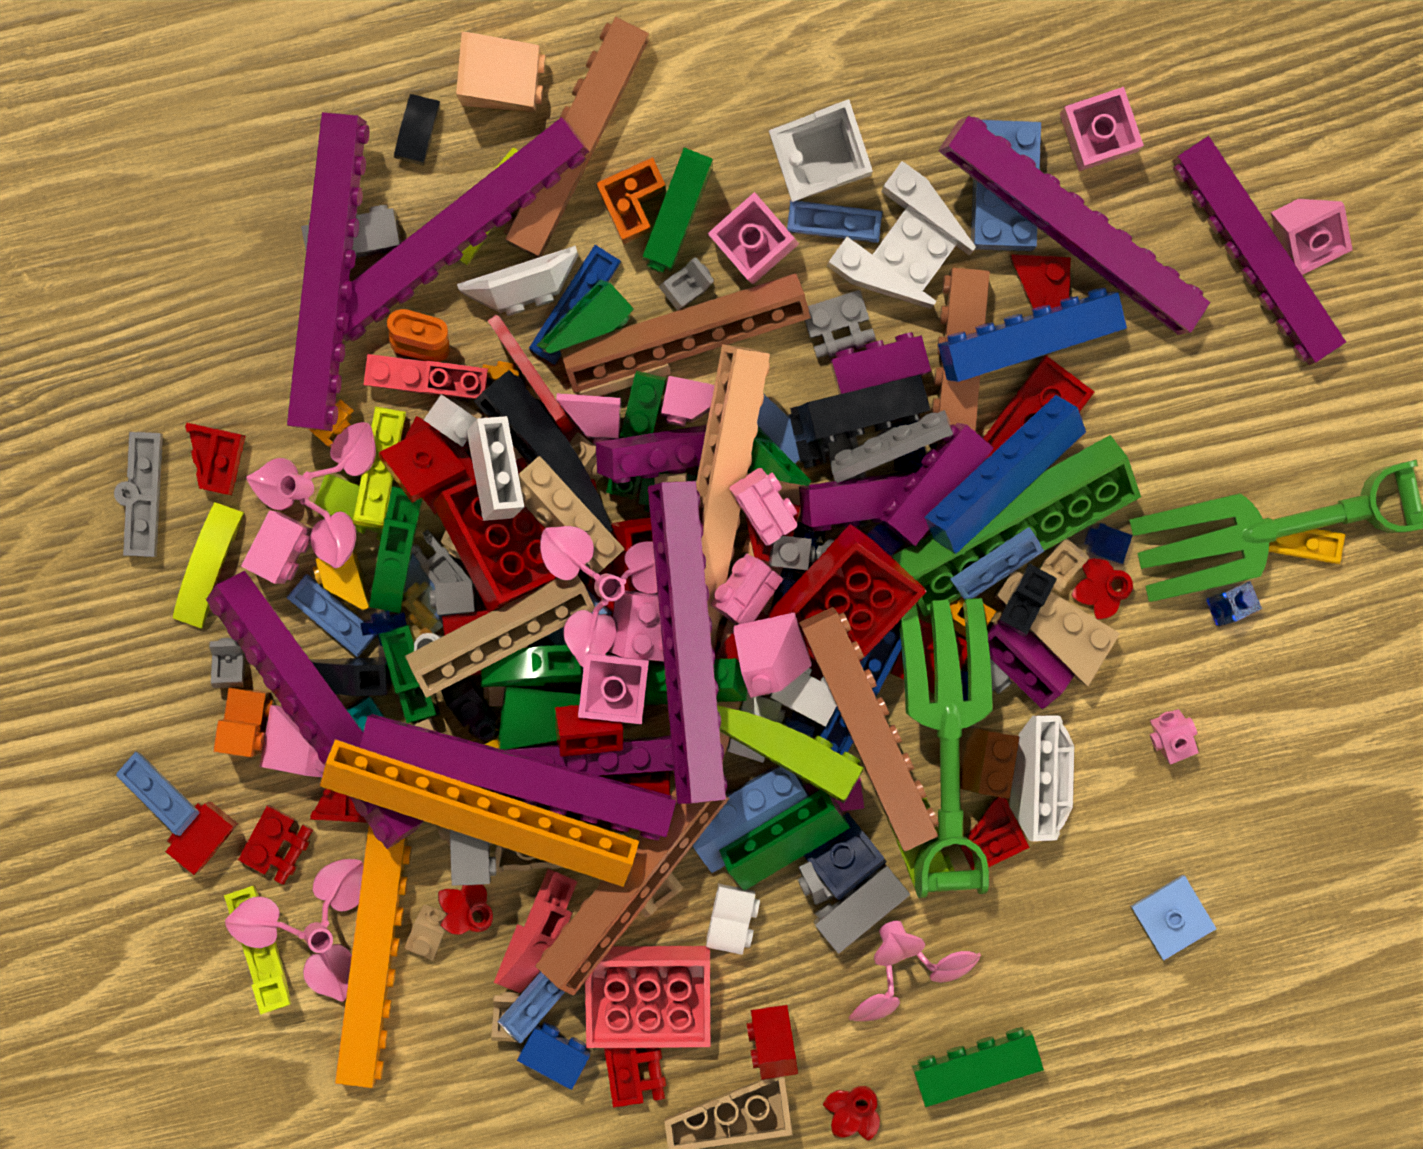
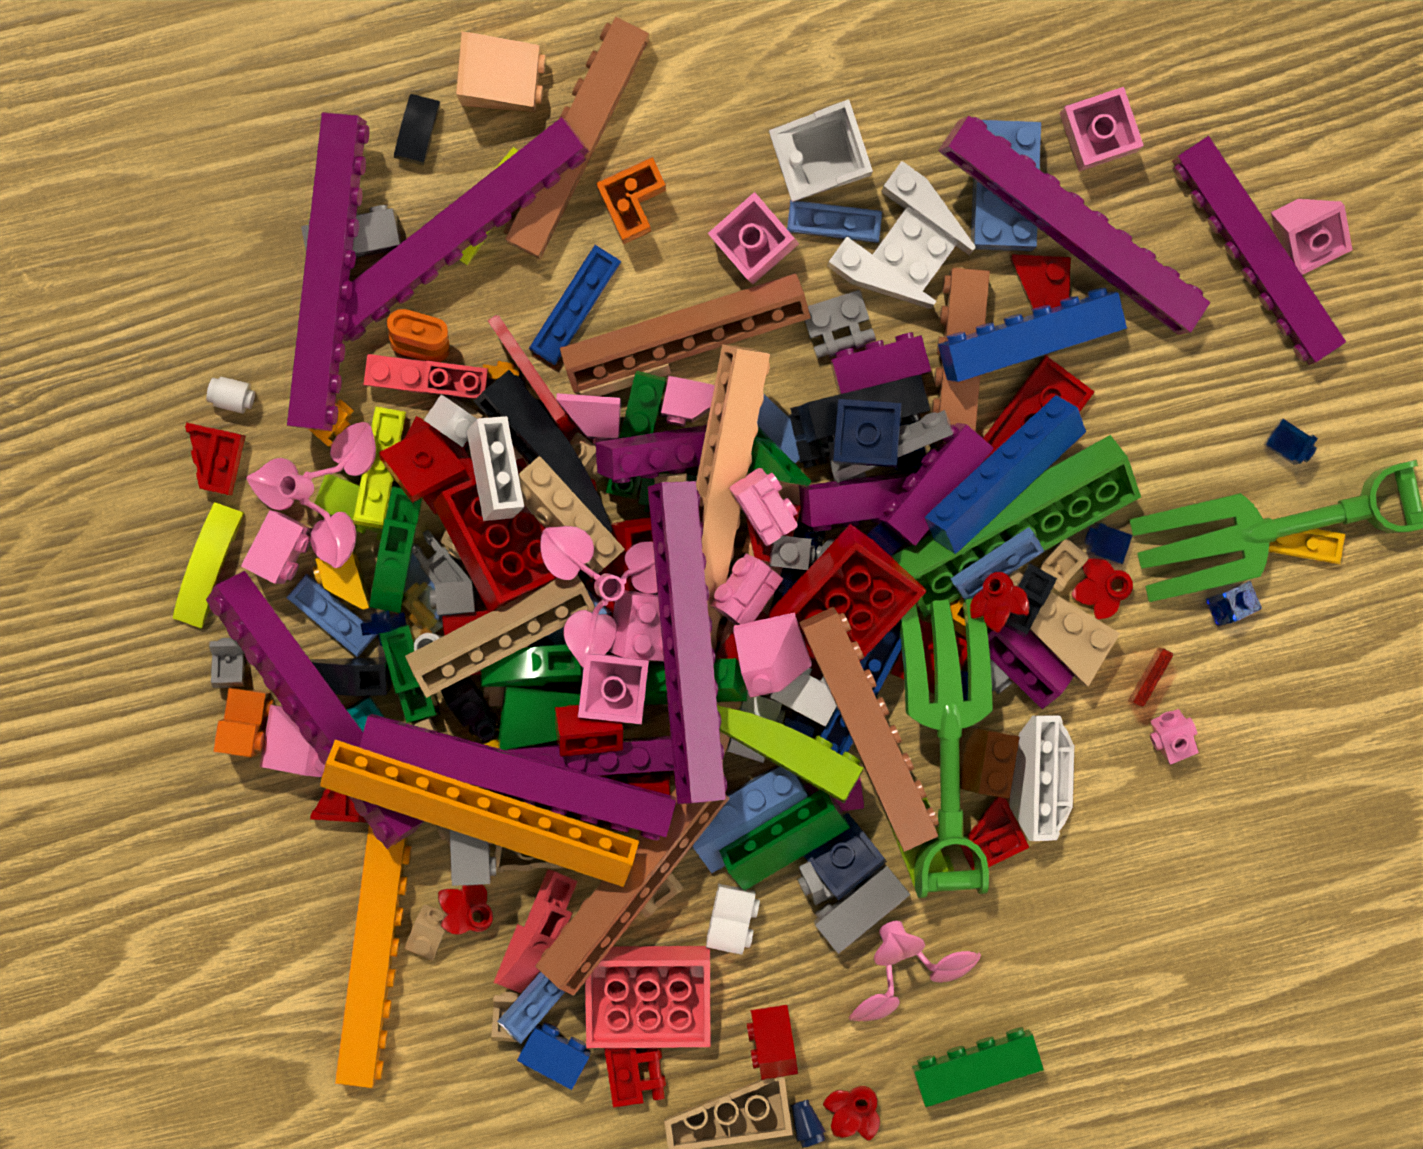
(141, 494): light grey hinge -> none
(157, 793): medium blue tile -> none
(201, 837): red brick -> none
(230, 394): none -> white brick
(264, 964): neon yellow slope -> none
(267, 840): red plate -> none
(327, 971): bright pink plant -> none
(523, 283): white wedge -> none
(591, 317): green slope -> none
(677, 210): green slope -> none
(687, 284): light grey bracket -> none
(807, 1124): none -> dark blue cone
(867, 433): none -> dark blue plate
(997, 605): none -> red plate
(1150, 677): none -> clear red tile
(1173, 917): light blue plate -> none
(1291, 443): none -> clear blue bracket

